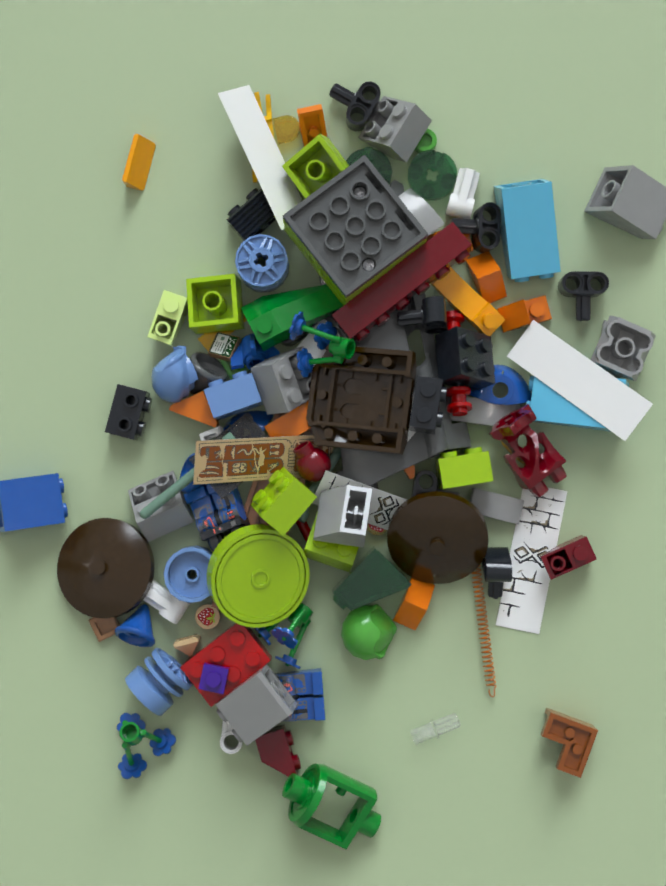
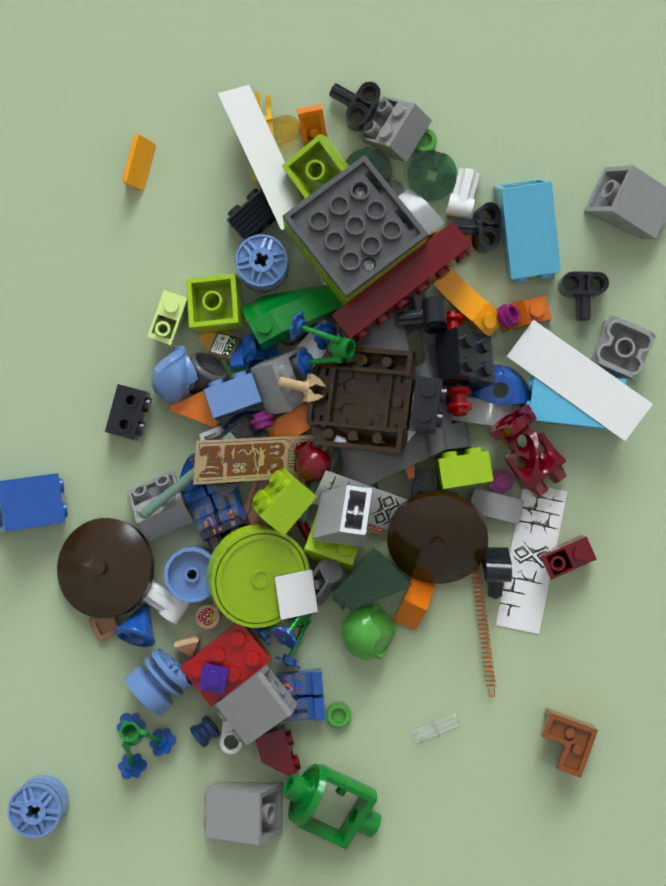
(49, 796): none -> medium blue wheel
(205, 731): none -> dark blue wheel
(244, 811): none -> light grey slope
(261, 421): none -> magenta plate
(296, 594): none -> white sticker
(302, 386): none -> tan bar
(325, 579): none -> dark grey brick
(338, 714): none -> bright green tile
(487, 277): orange slope -> none
(502, 481): none -> magenta plate
(508, 315): none -> magenta plate

